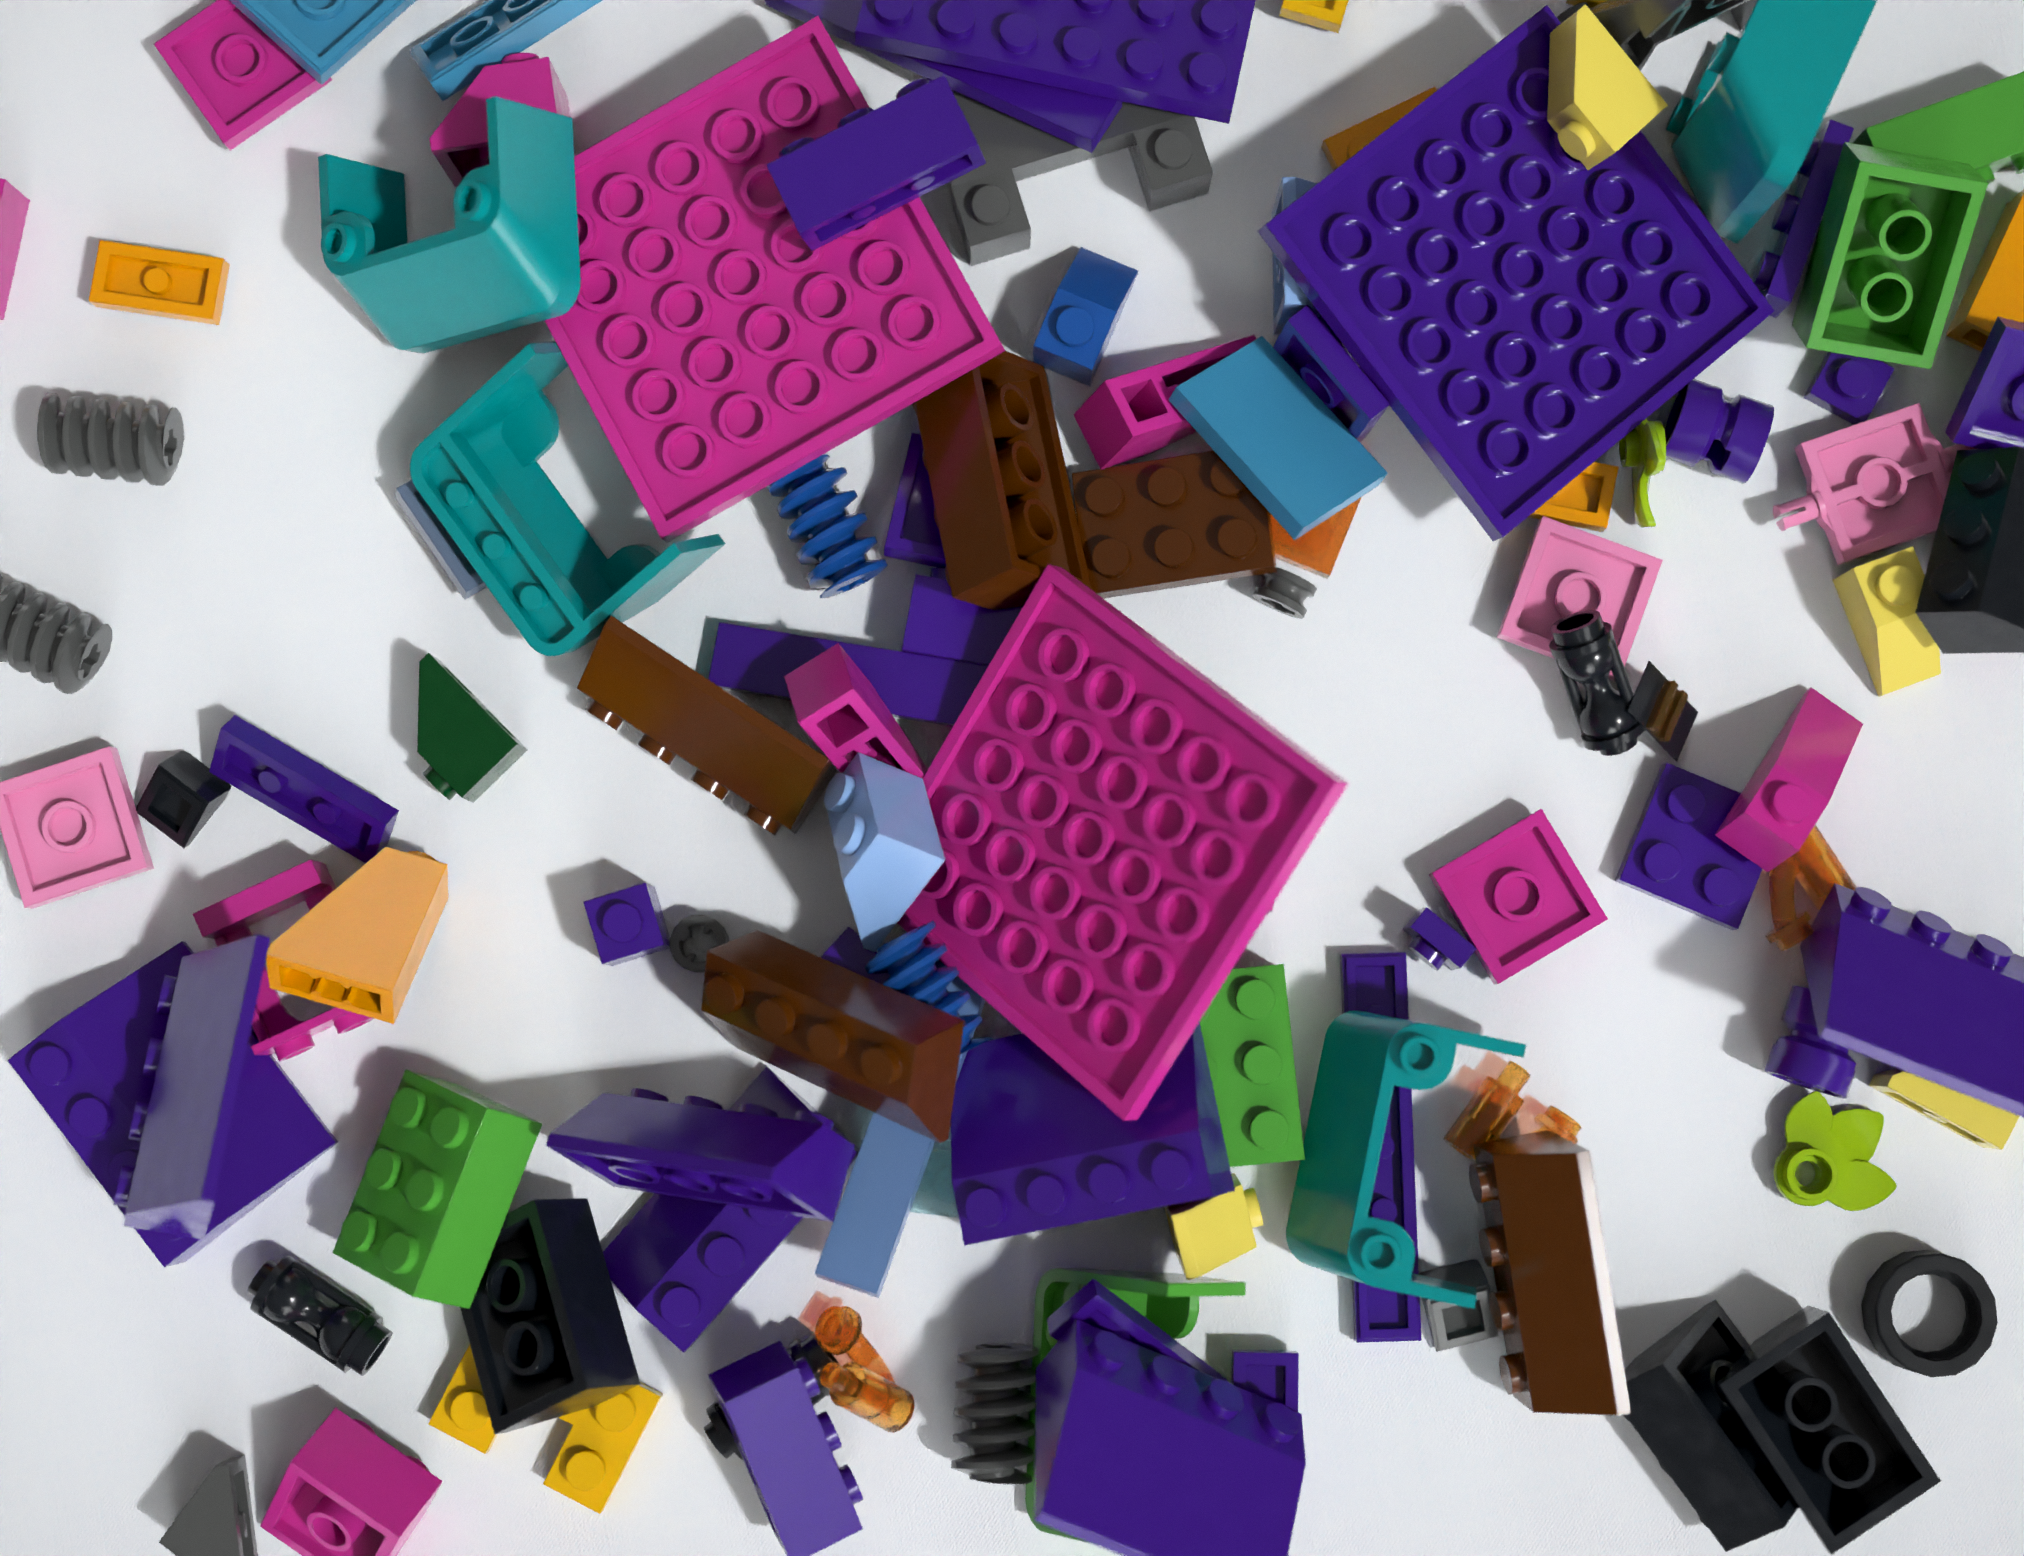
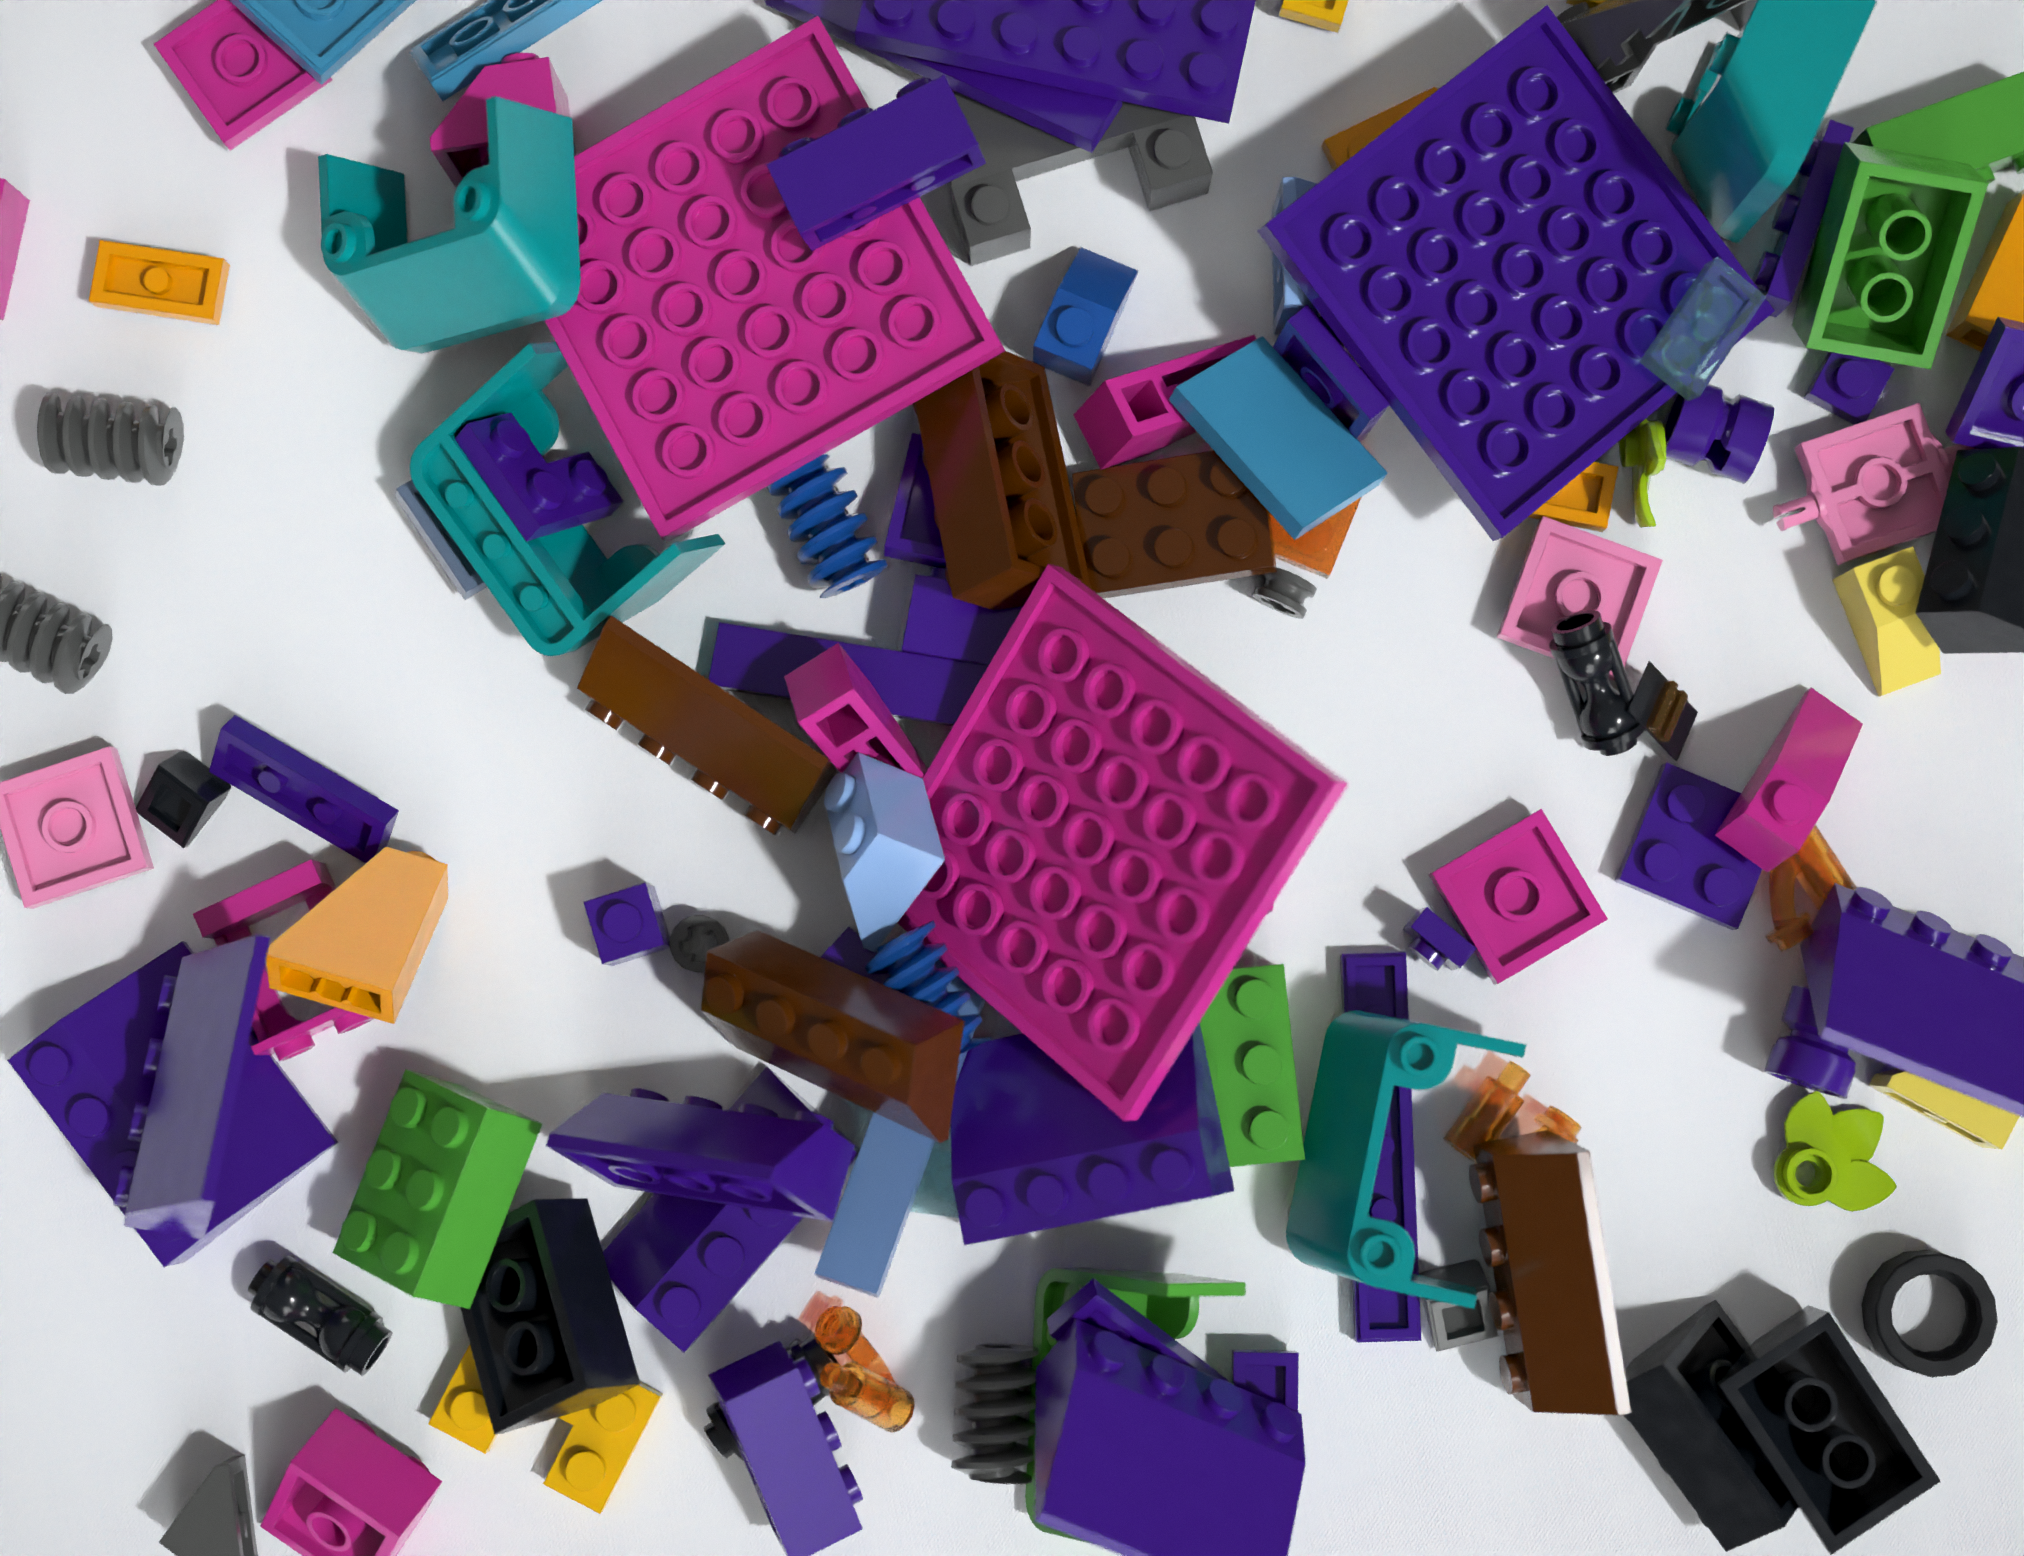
(460, 735): dark green slope -> none
(535, 493): none -> dark purple plate
(1214, 1229): light yellow slope -> none
(1595, 90): light yellow slope -> none
(1703, 329): none -> clear light blue plate

